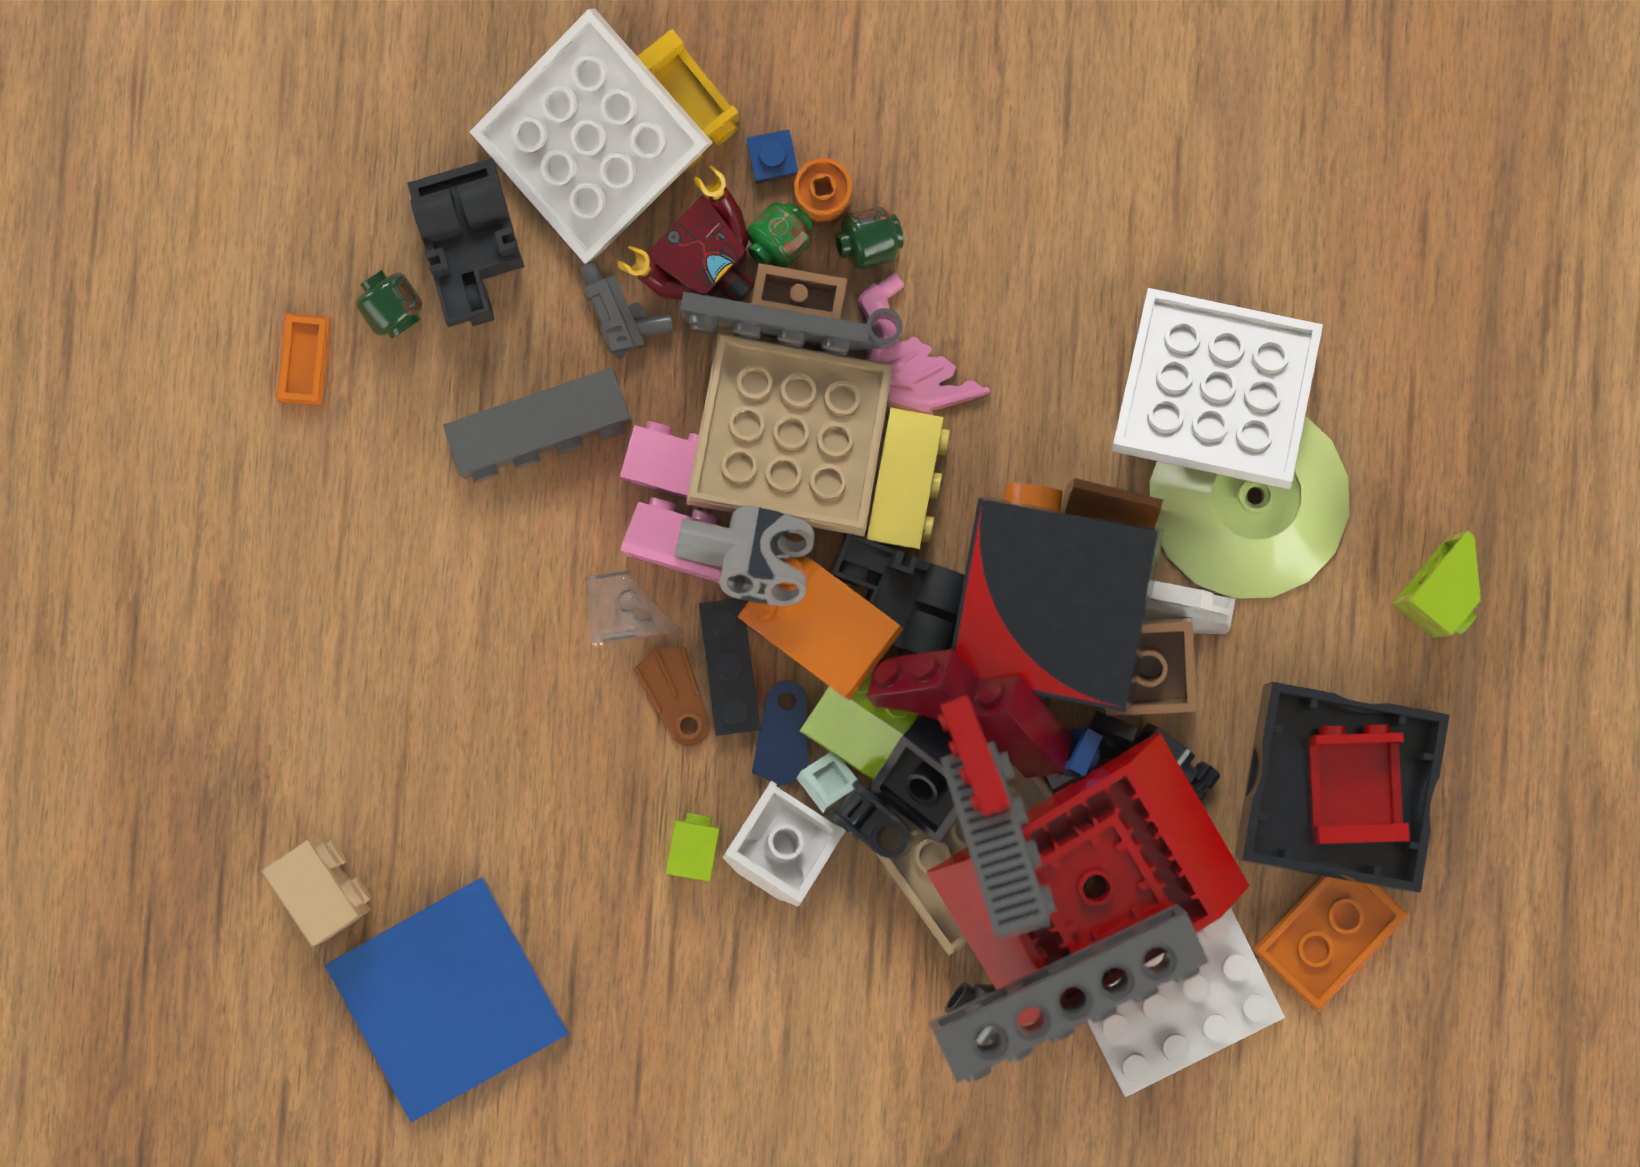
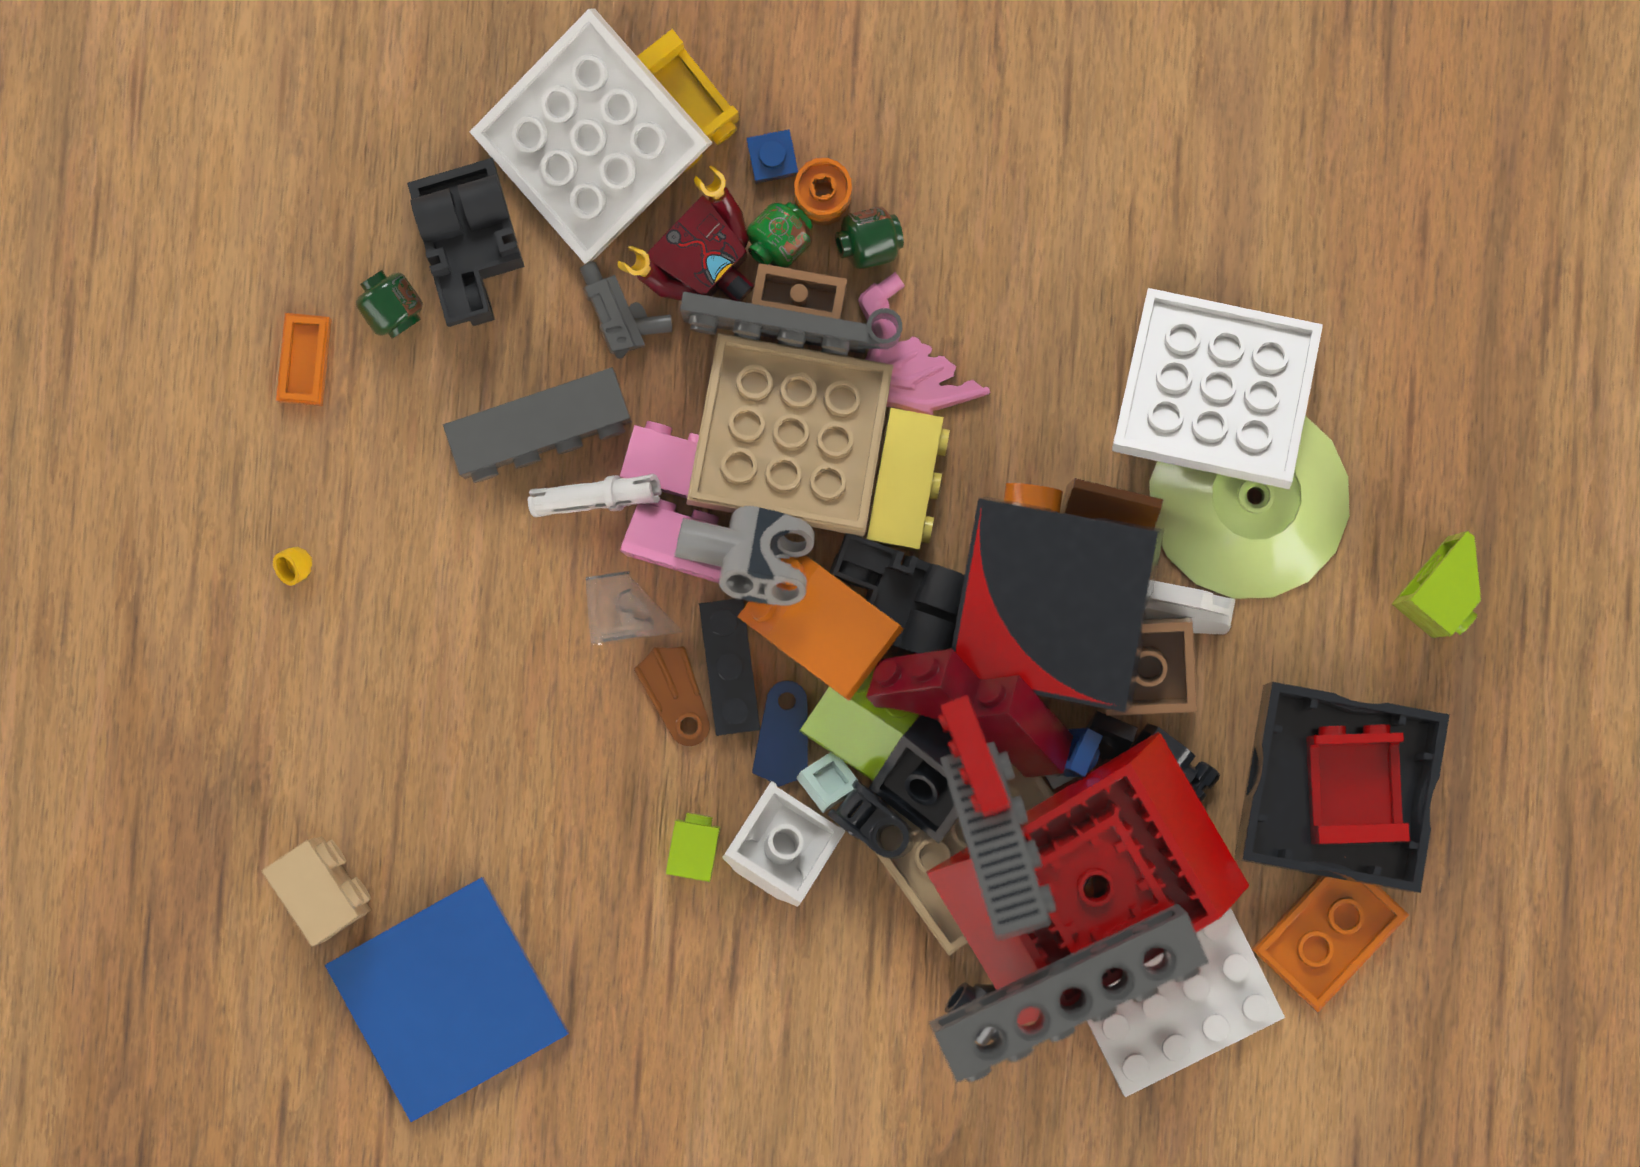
(292, 565): none -> yellow hinge
(610, 493): none -> white pin

